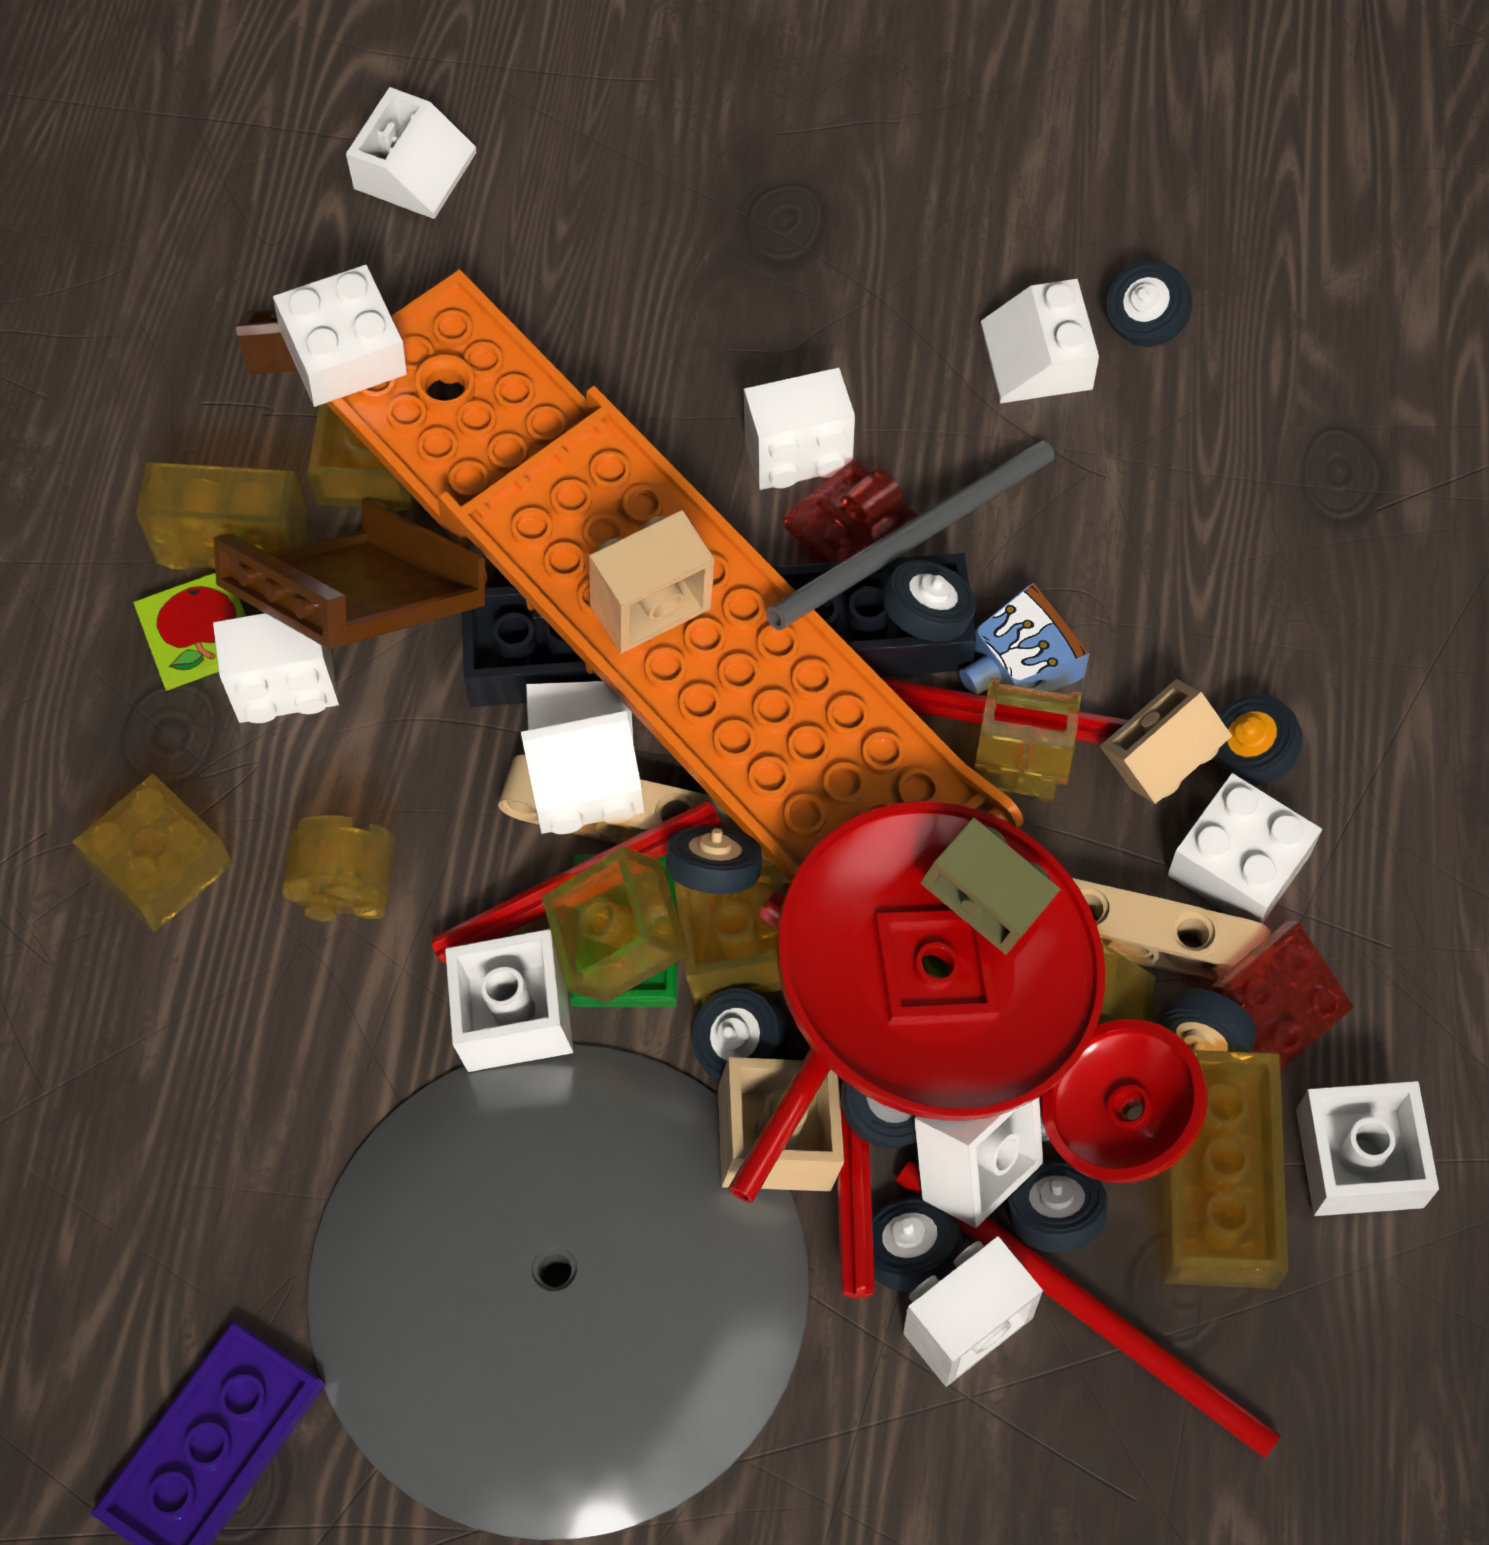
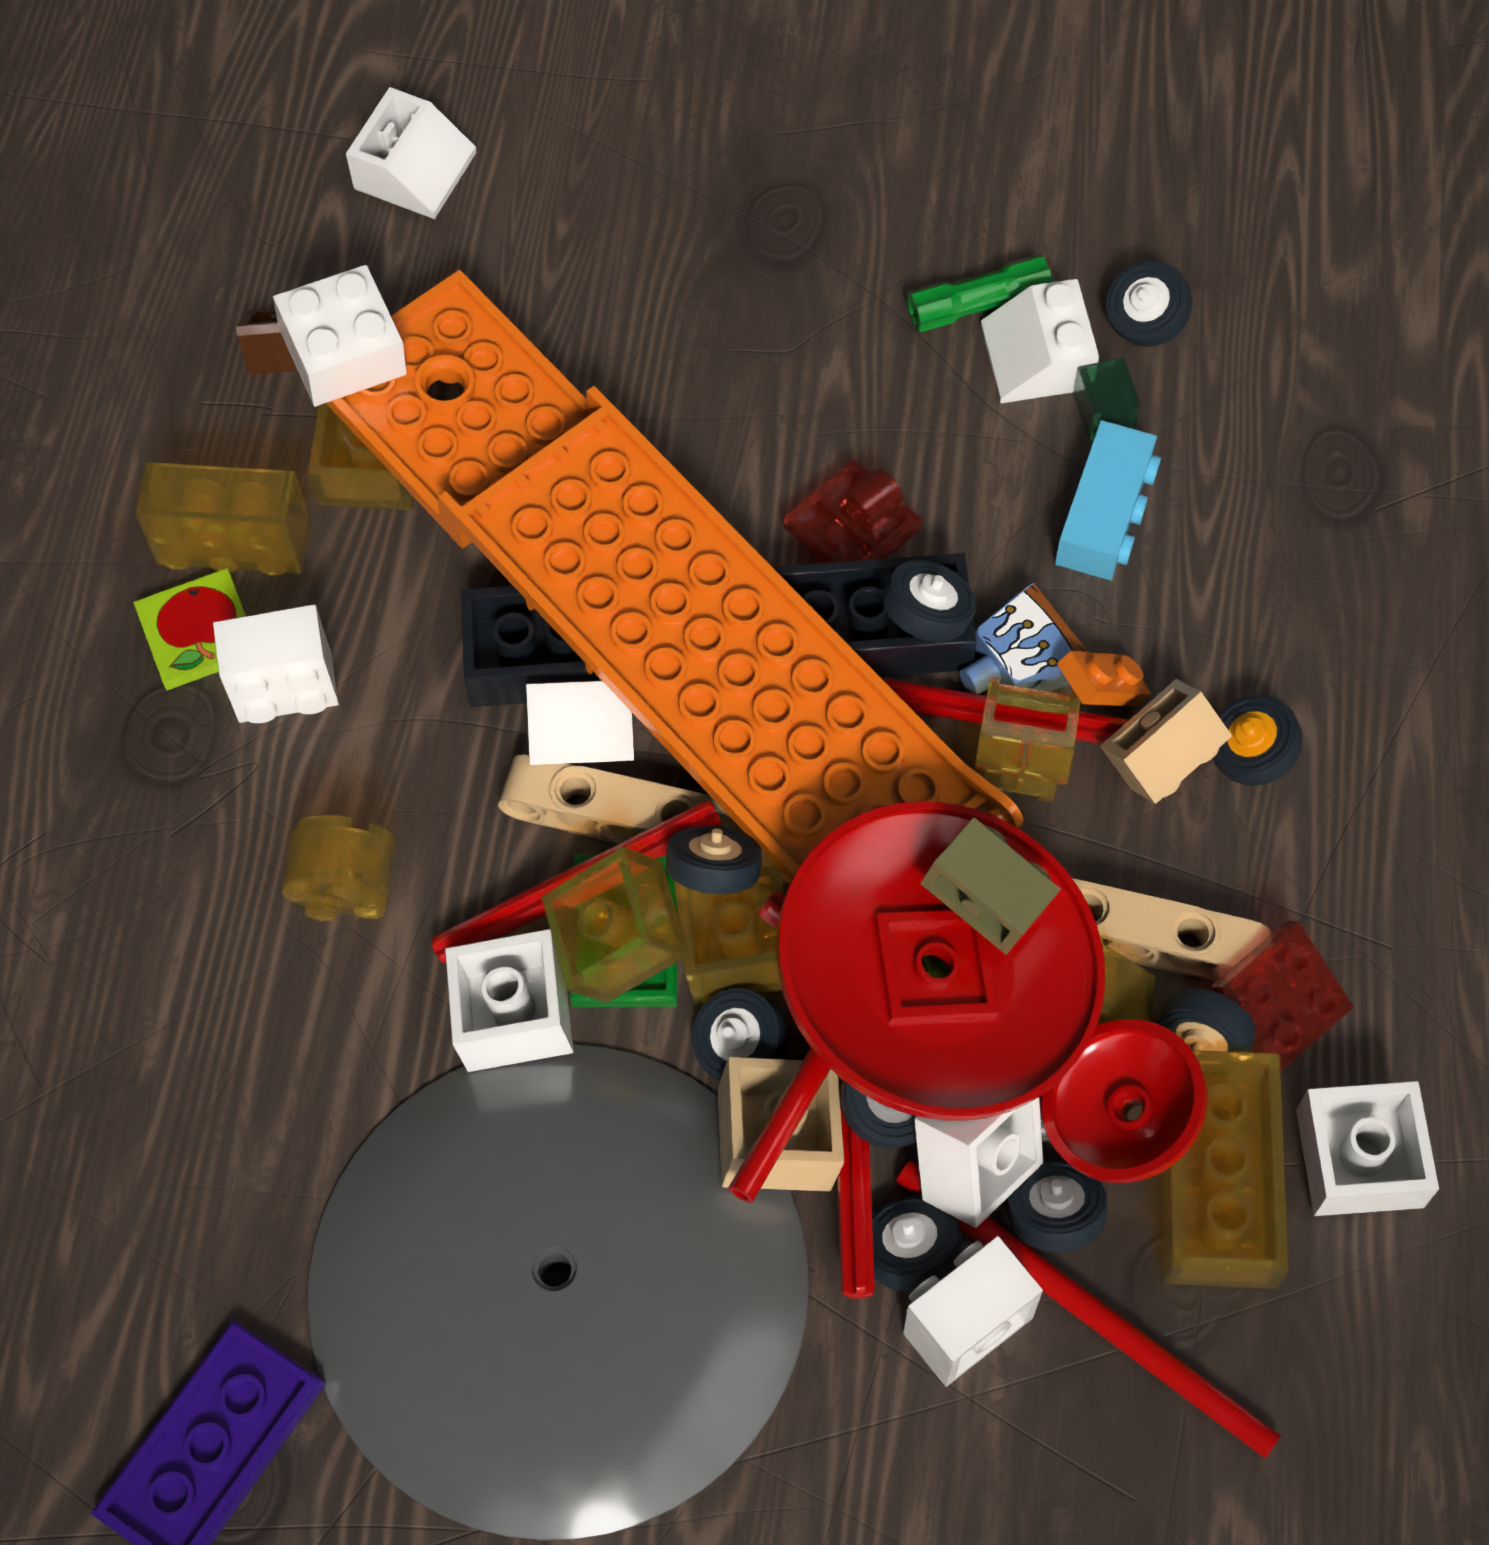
(153, 852): clear yellow brick -> none
(355, 582): reddish brown panel -> none
(583, 773): white slope -> none
(650, 580): tan brick -> none
(798, 428): white brick -> none
(908, 536): dark grey piece -> none
(946, 302): none -> green axle
(1104, 678): none -> orange plate
(1106, 394): none -> clear green brick
(1108, 501): none -> medium azure brick
(1244, 851): white brick -> none

